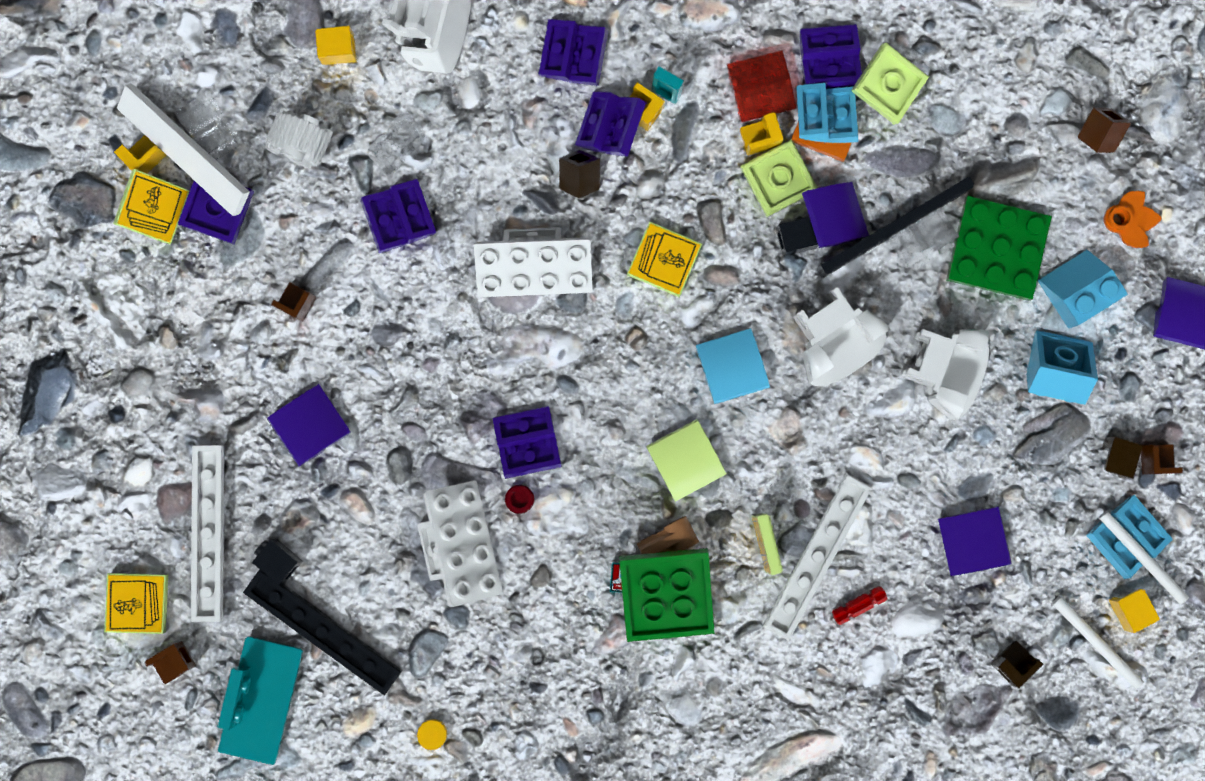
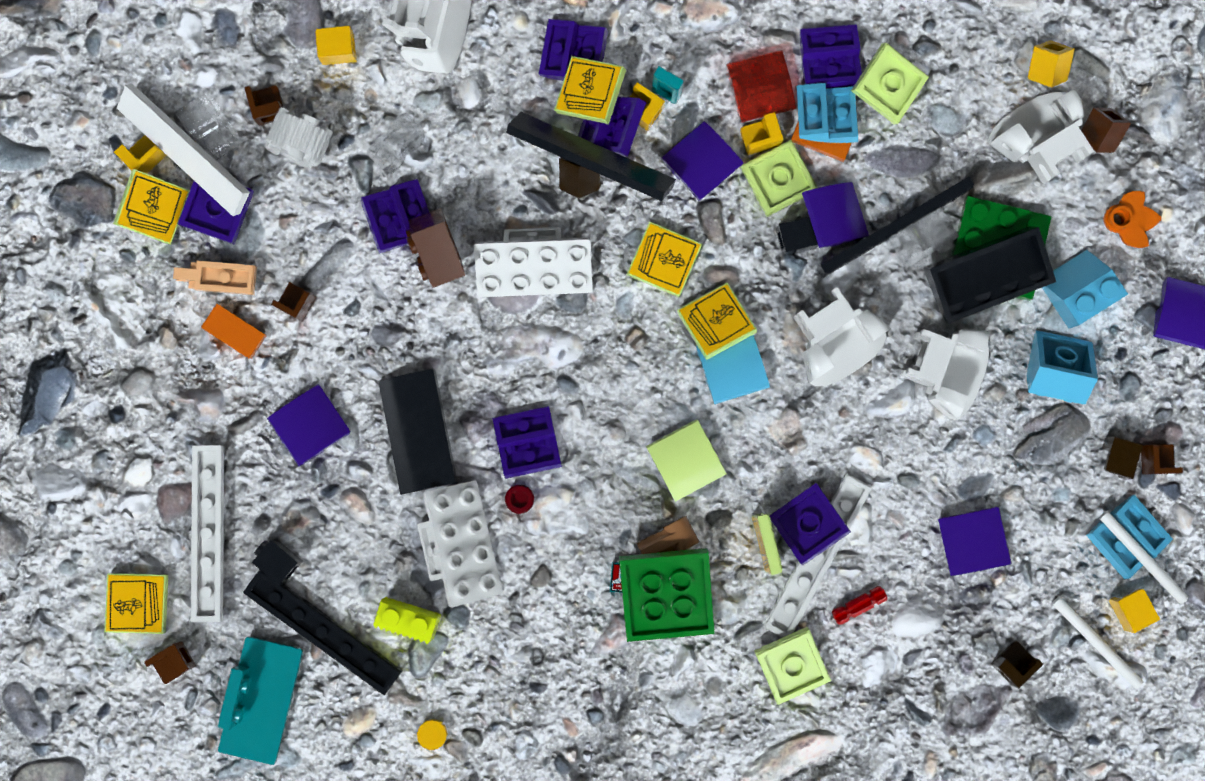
(219, 277): none -> light nougat hinge
(233, 331): none -> orange tile
(264, 103): none -> reddish brown panel
(407, 620): none -> neon yellow brick
(417, 431): none -> black slope
(437, 251): none -> reddish brown brick
(590, 90): none -> yellow tile
(591, 156): none -> black tile
(702, 160): none -> dark purple slope
(716, 321): none -> yellow tile
(792, 665): none -> yellowish green tile
(809, 524): none -> dark purple plate
(990, 274): none -> black slope
(1043, 133): none -> white piece
(1050, 63): none -> yellow panel

